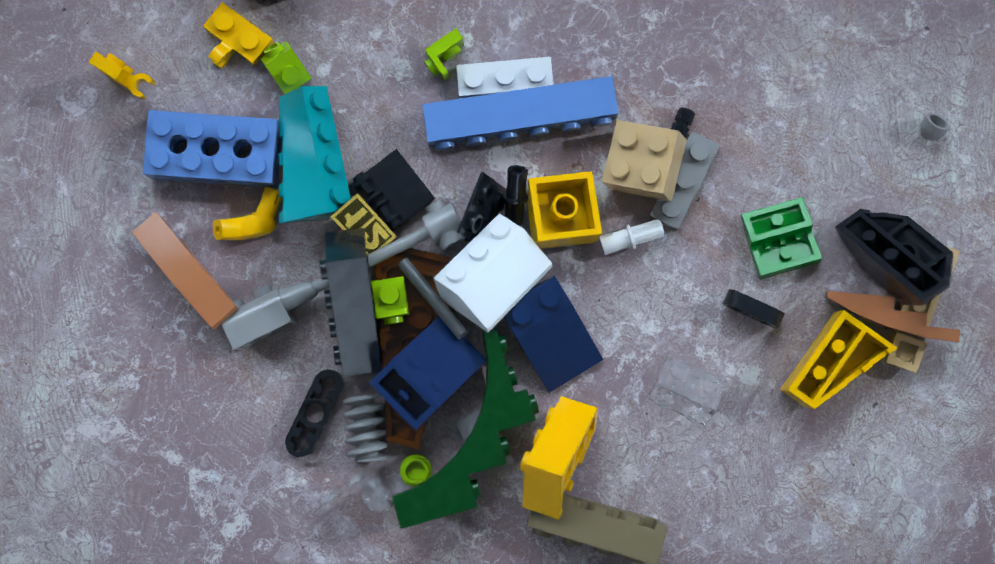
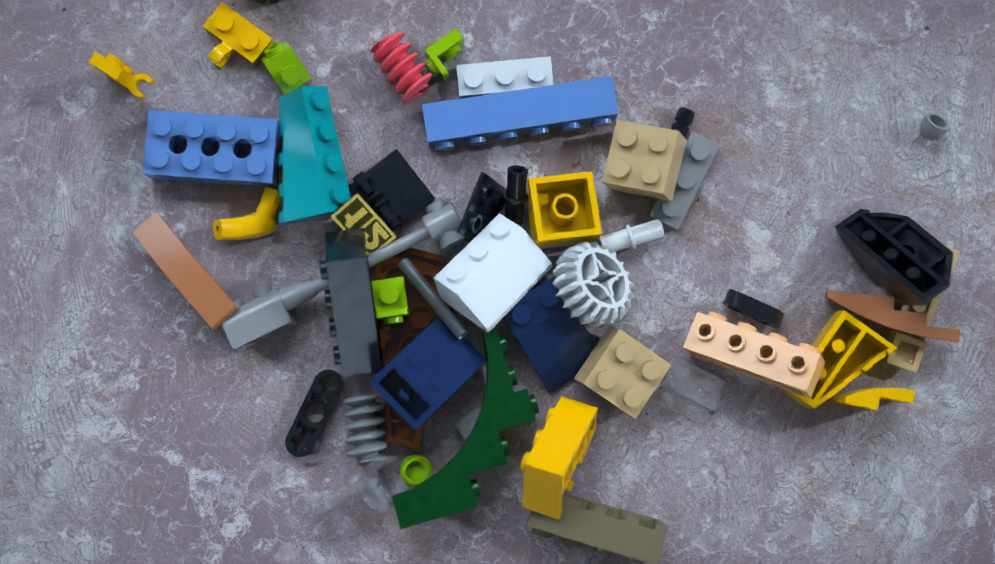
(401, 67): none -> coral piece
(593, 284): none -> white gear
(622, 371): none -> tan brick
(755, 354): none -> light nougat brick
(781, 238): green slope -> none
(869, 397): none -> yellow slope

